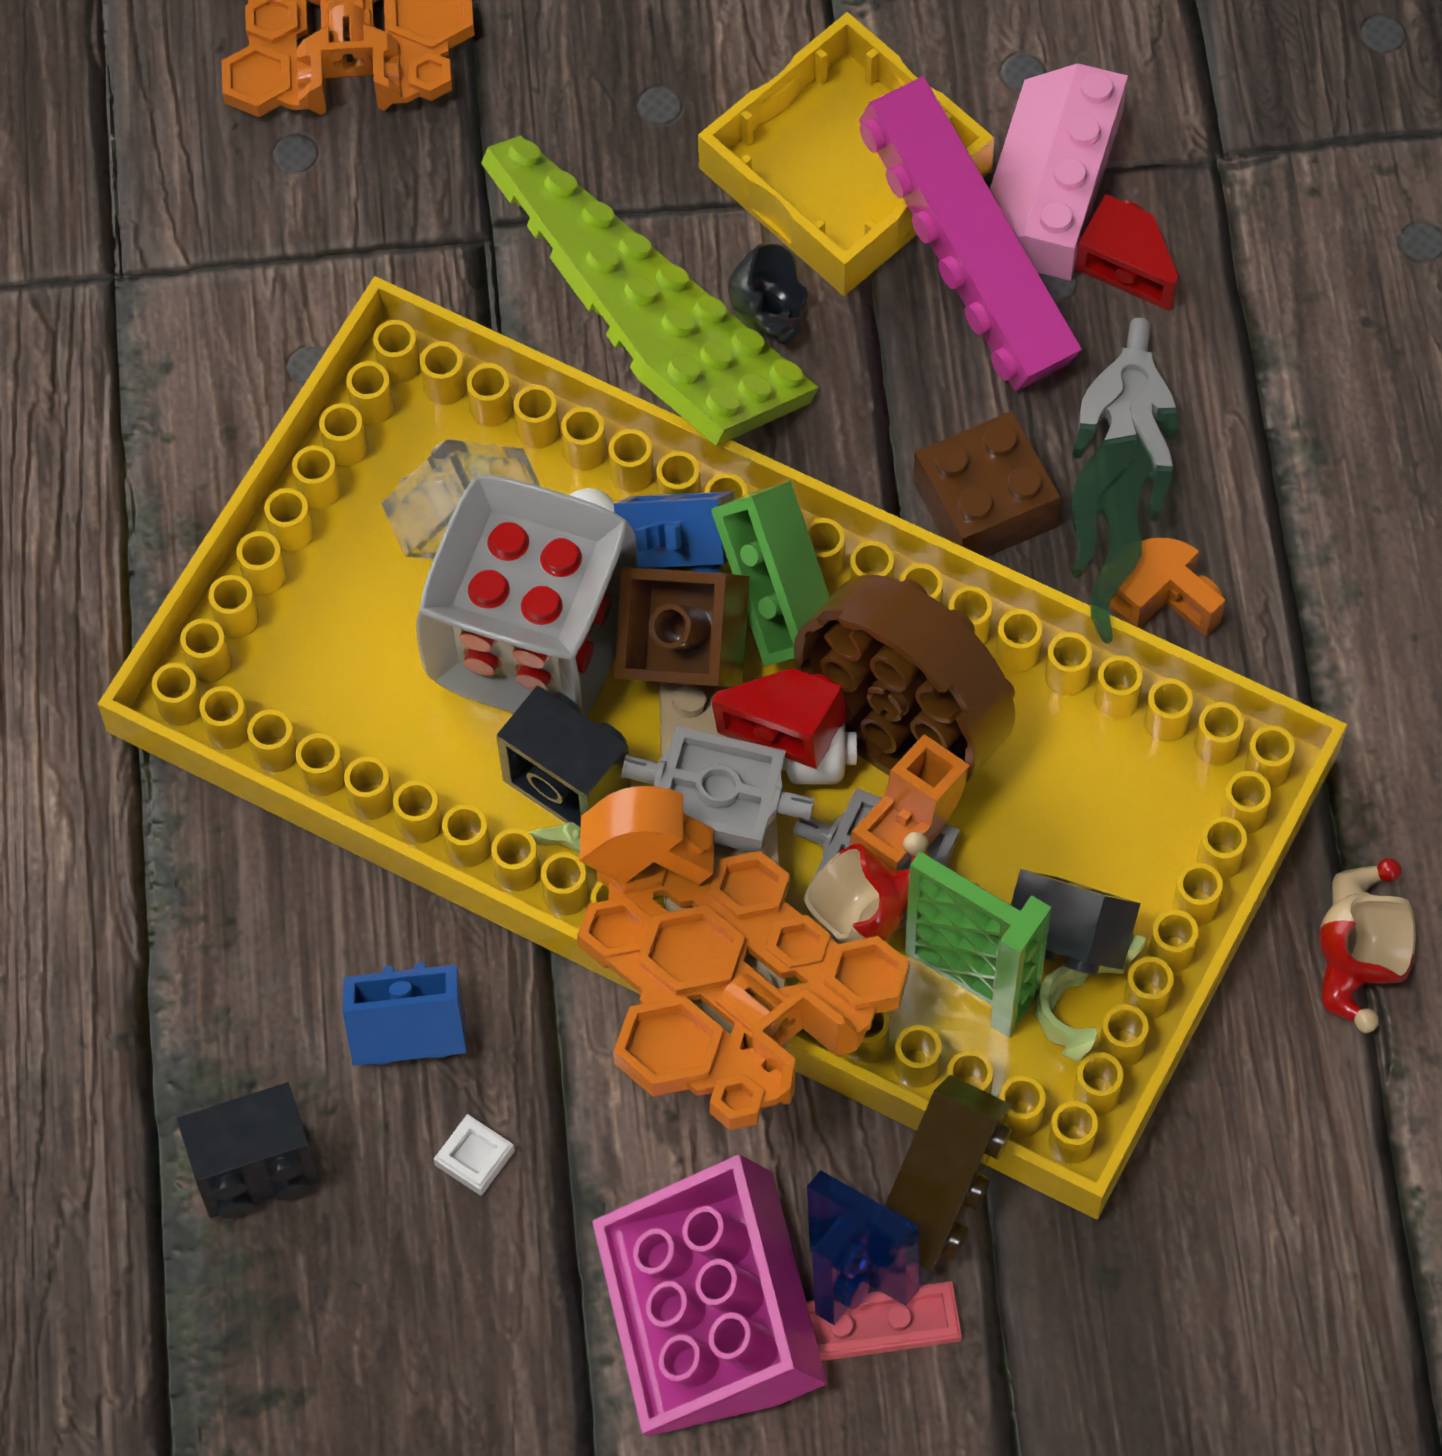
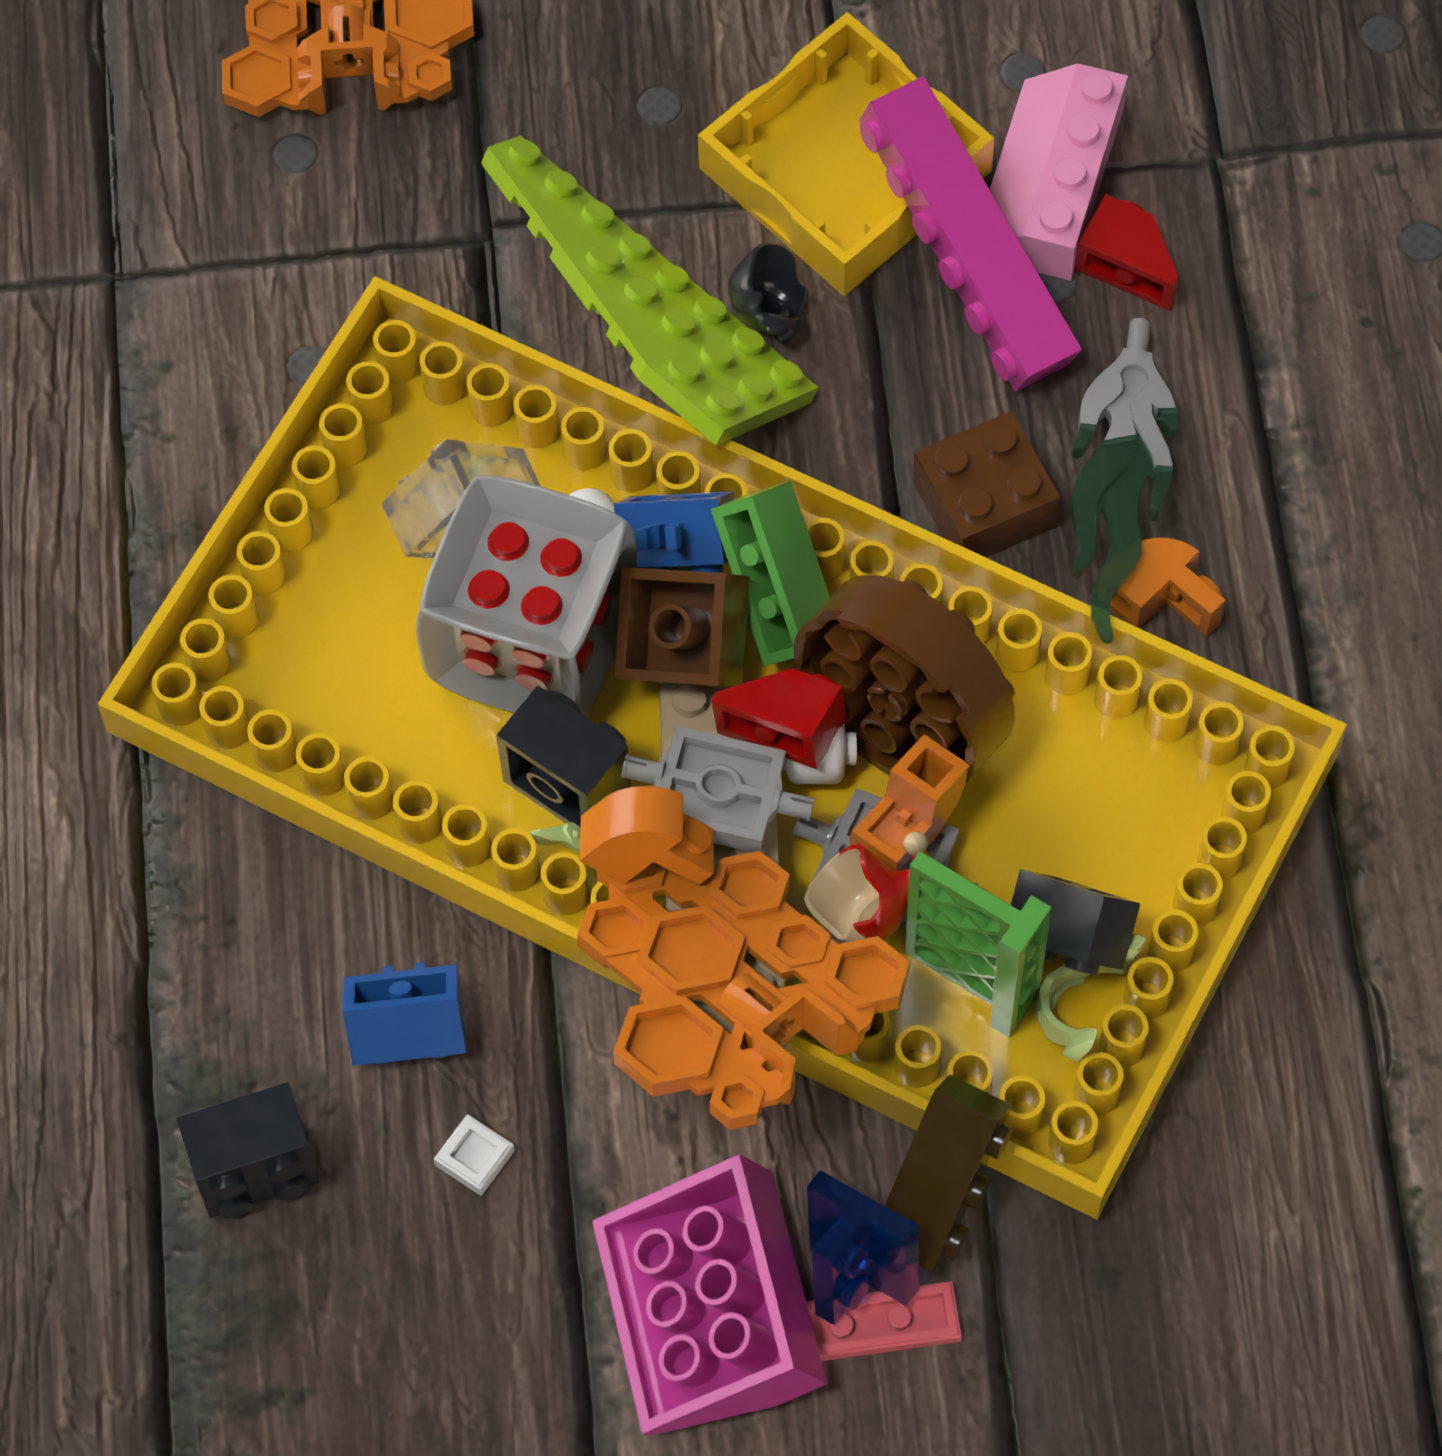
(1364, 940): tan piece -> none

